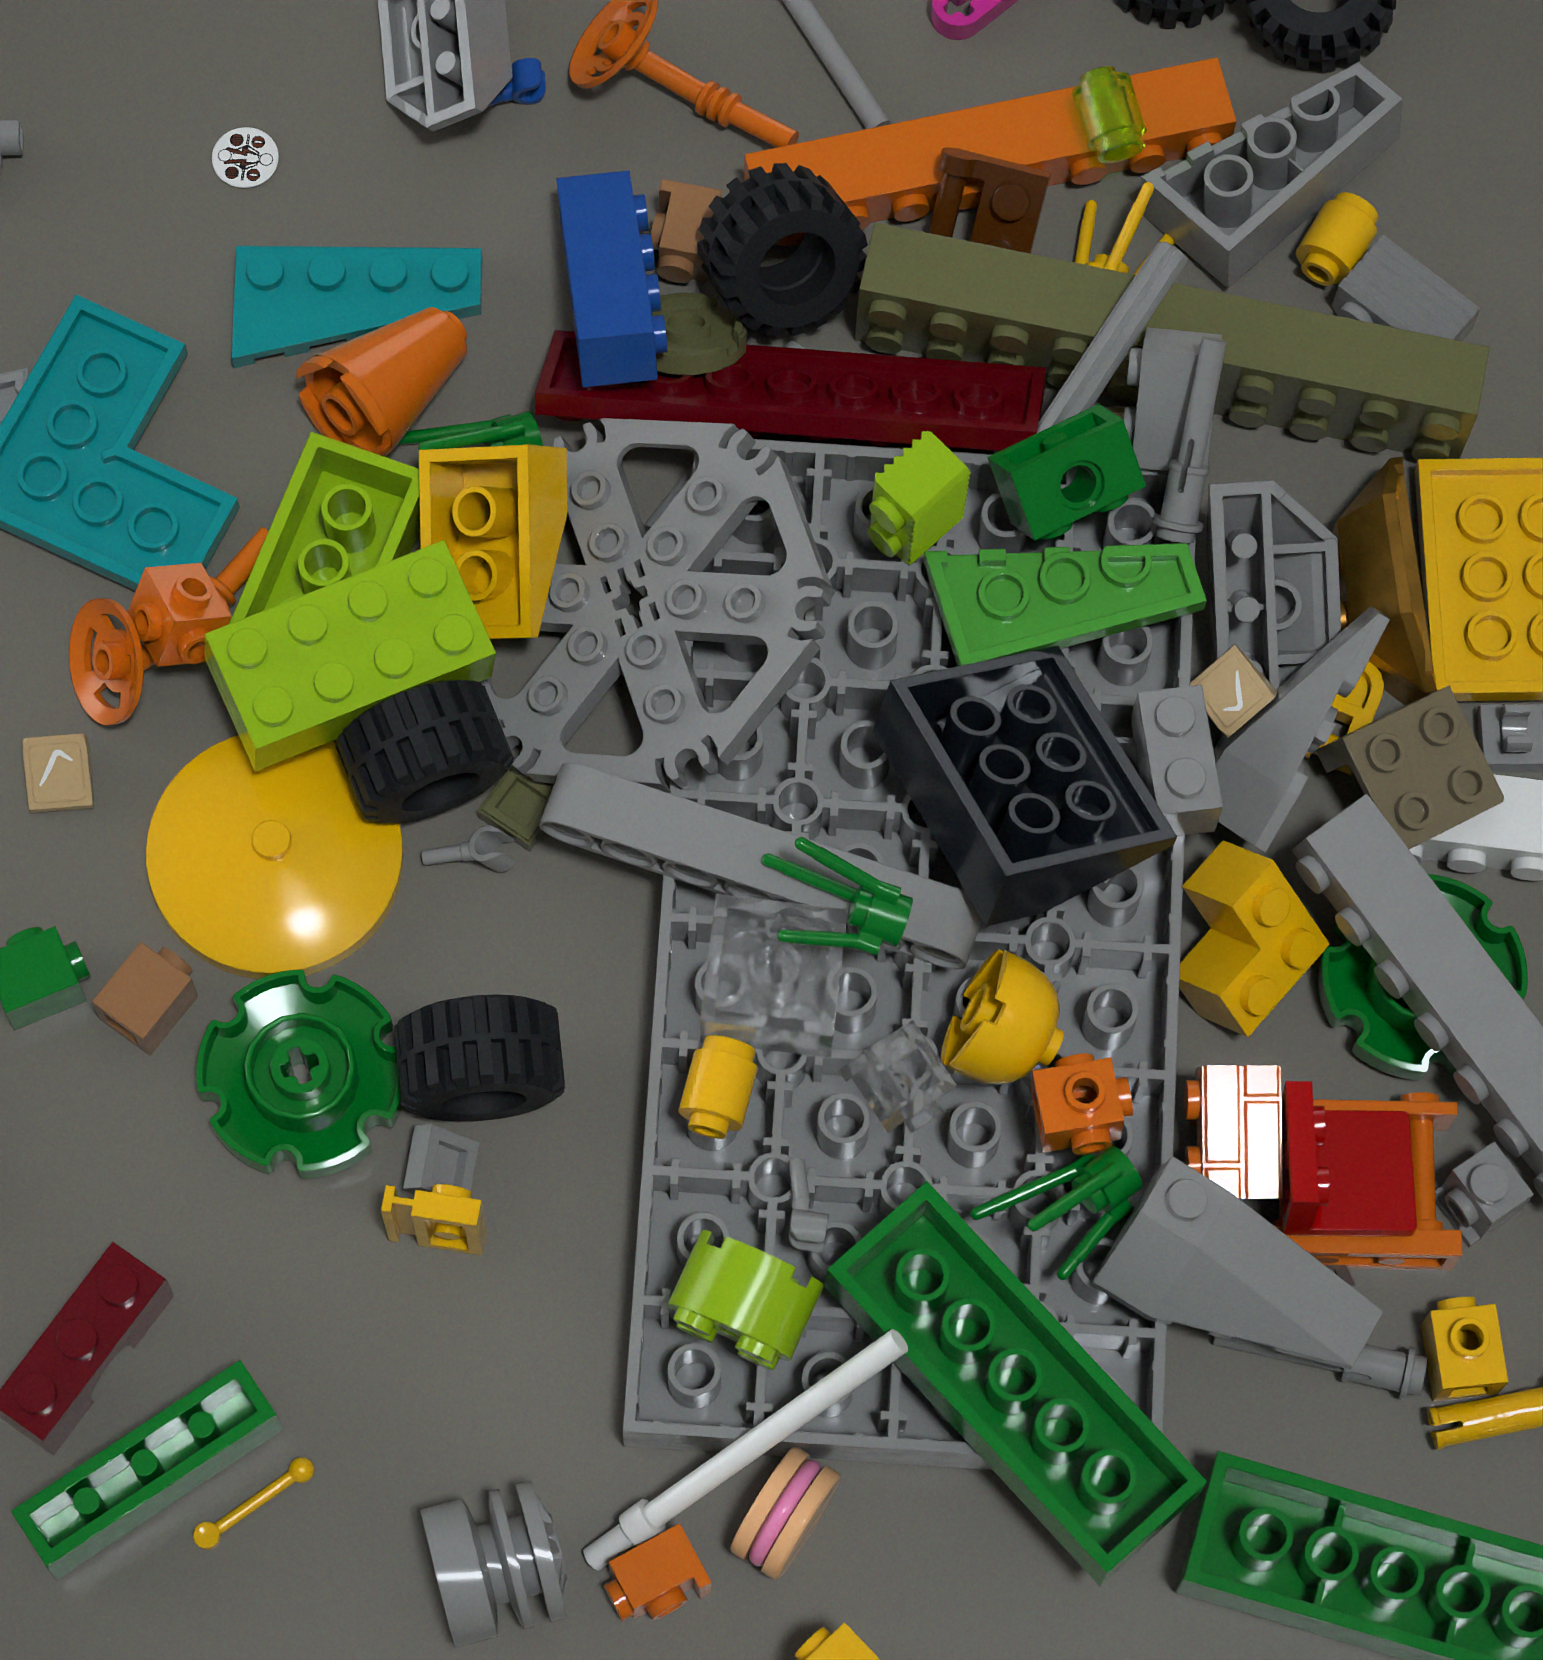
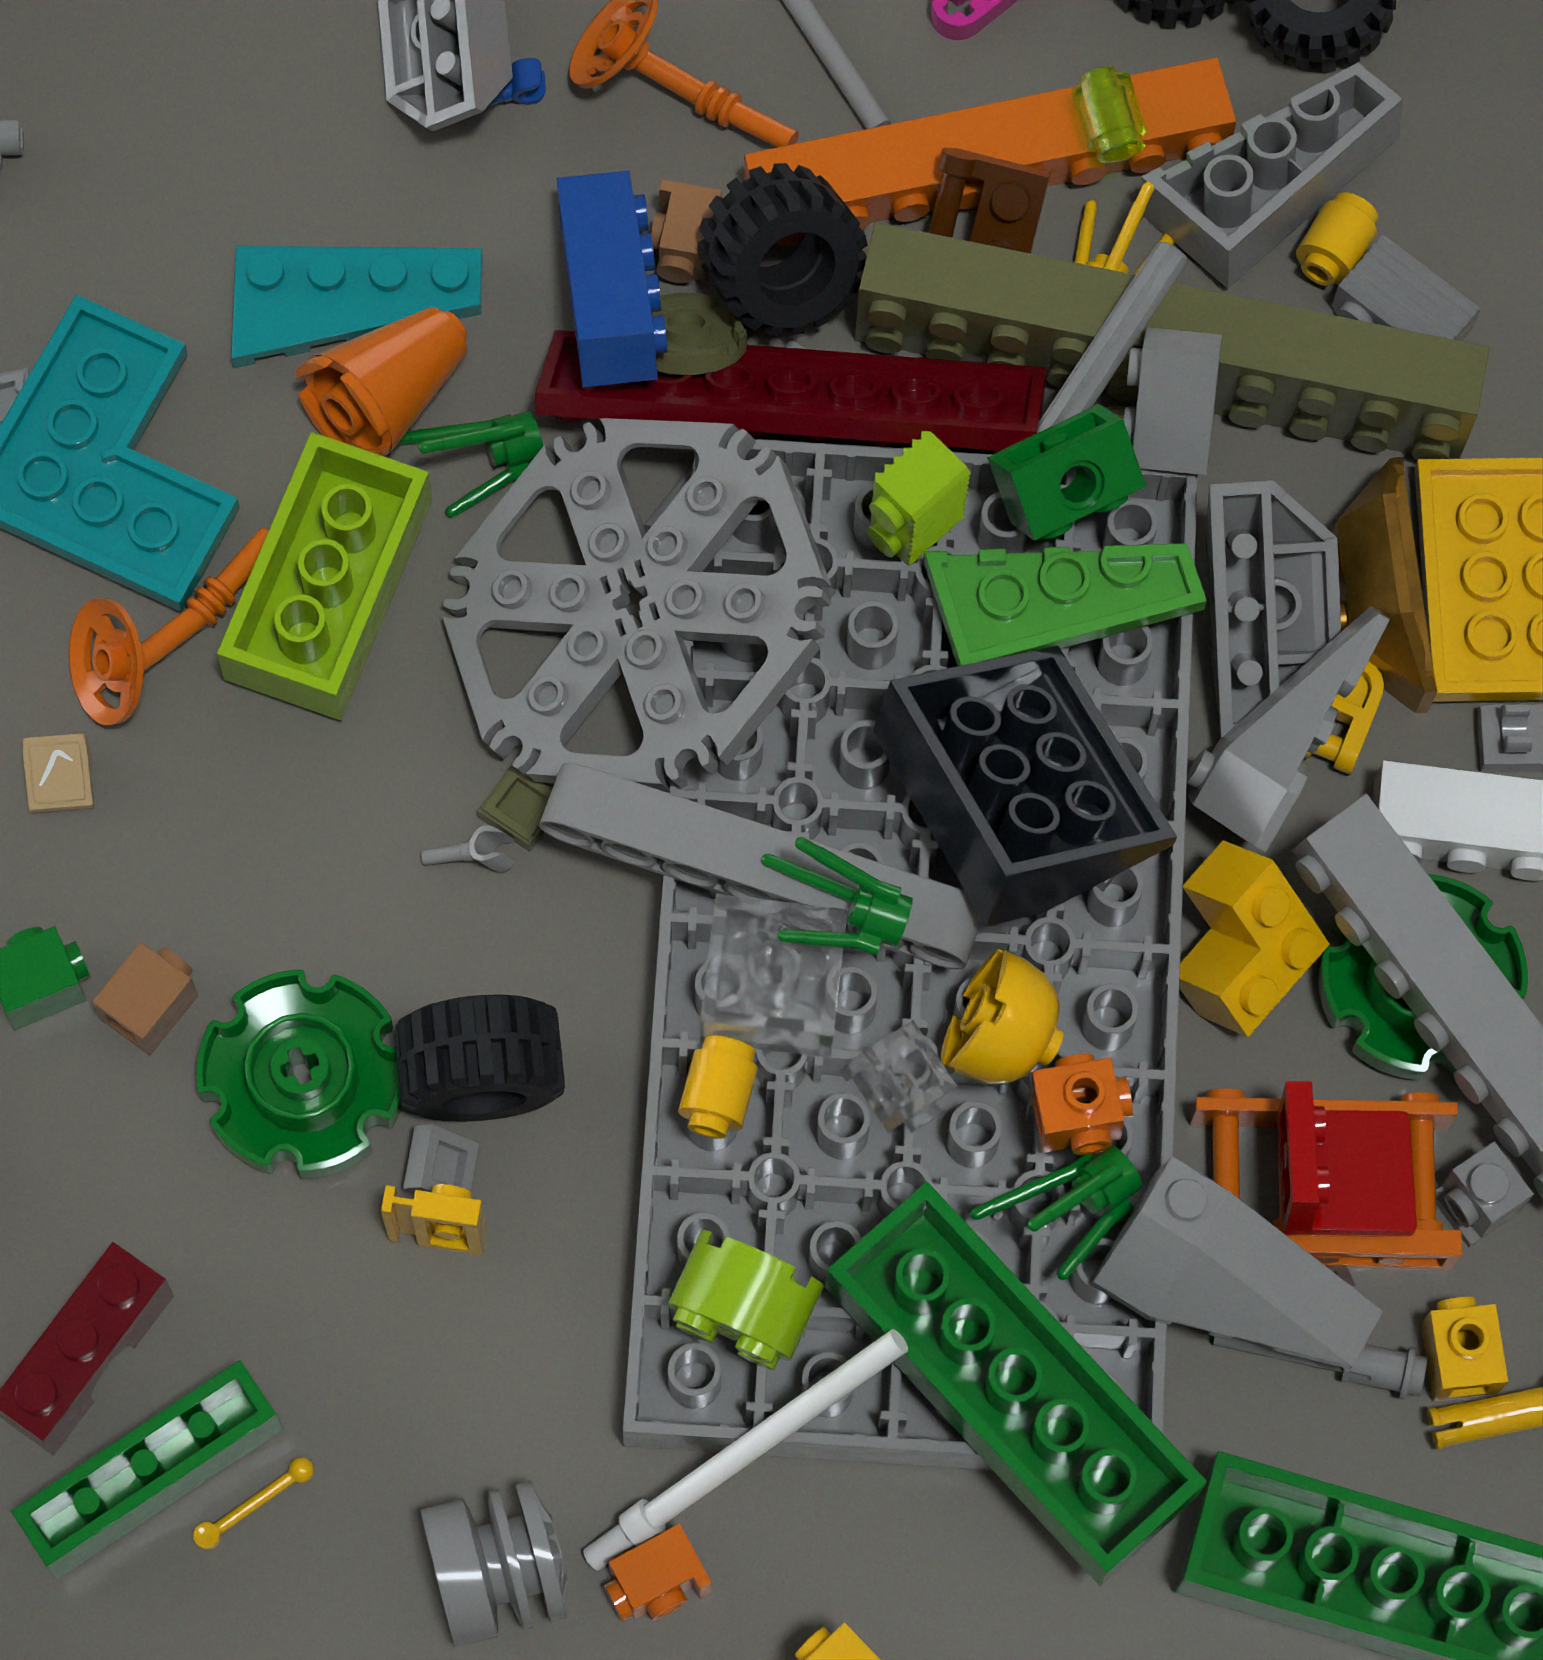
(175, 611): orange brick -> none
(245, 157): white sticker -> none
(270, 862): yellow dish -> none
(335, 652): lime brick -> none
(424, 751): black tyre -> none
(502, 526): yellow slope -> none
(785, 1513): light nougat head -> none
(806, 1227): light grey hand -> none
(1178, 757): light grey brick -> none
(1188, 478): light grey pin -> none
(1234, 690): tan slope -> none
(1237, 1128): brick -> none
(1419, 767): dark tan bracket -> none

